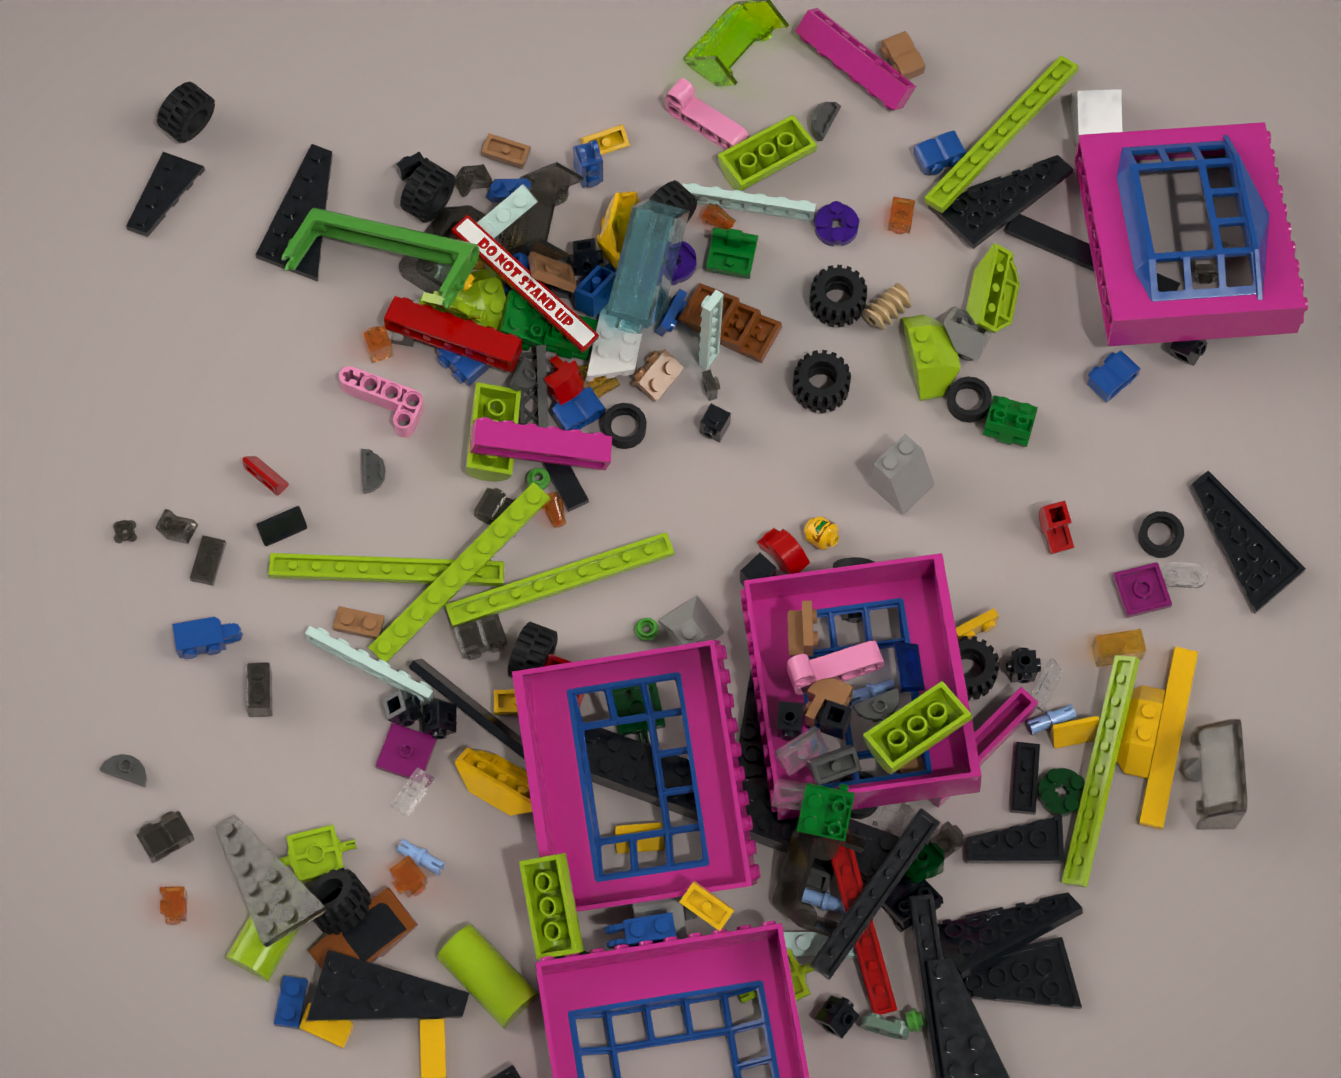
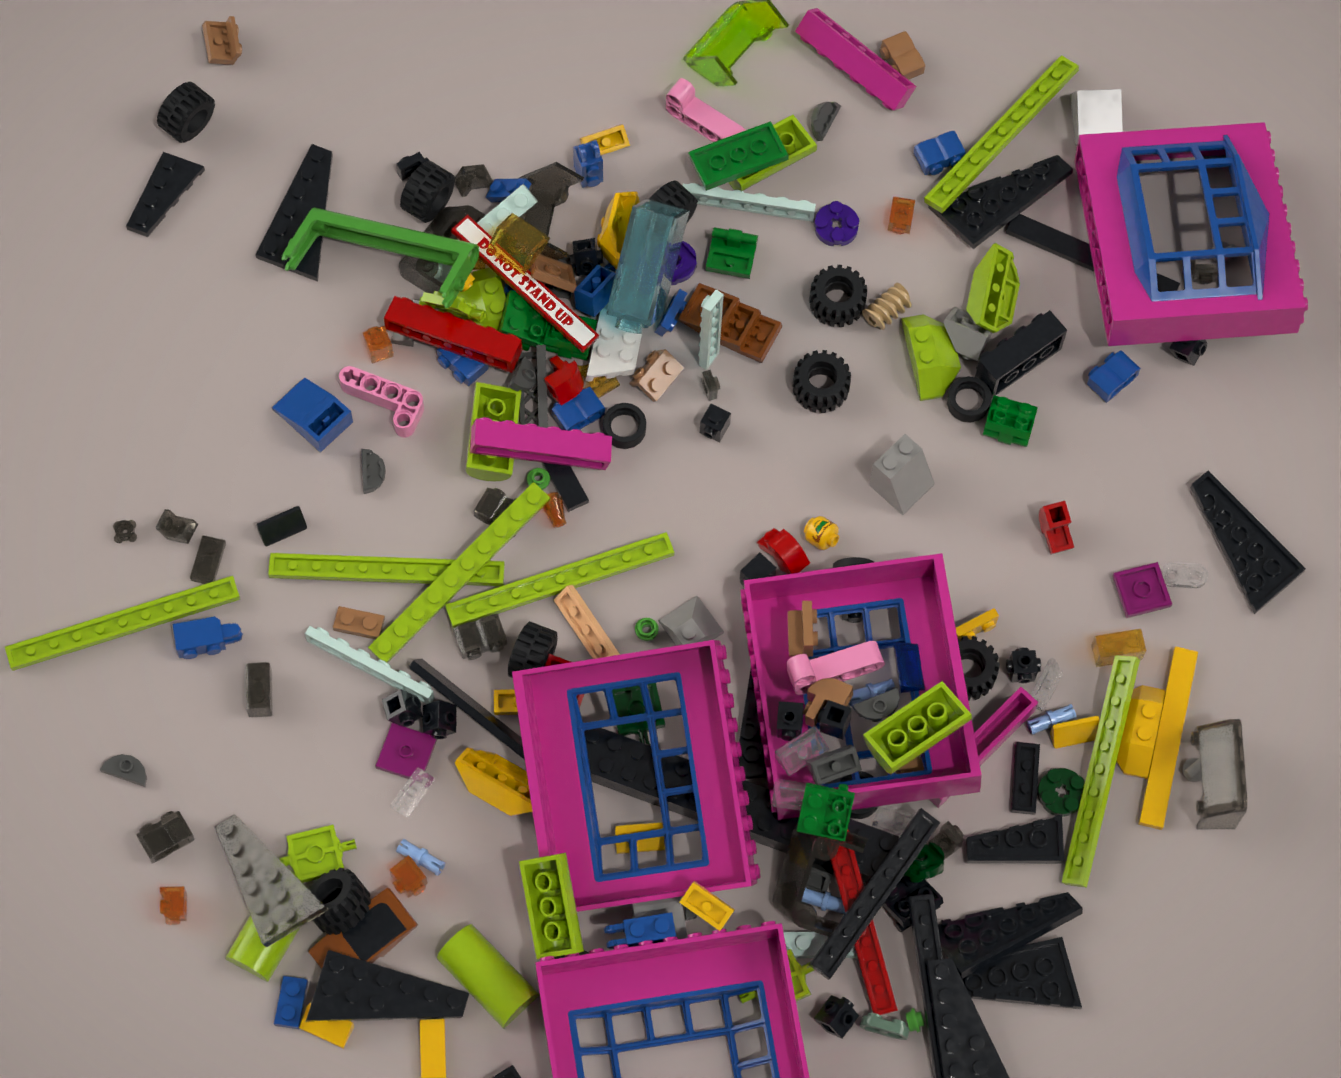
(122, 623): none -> lime plate
(222, 41): none -> medium nougat bracket
(265, 474): red slope -> none
(314, 413): none -> blue slope
(506, 151): medium nougat plate -> none
(517, 243): none -> clear yellow slope
(584, 623): none -> light nougat plate
(718, 217): clear orange cone -> none
(738, 155): none -> green plate
(1021, 352): none -> black brick
(1165, 518): black tyre -> none

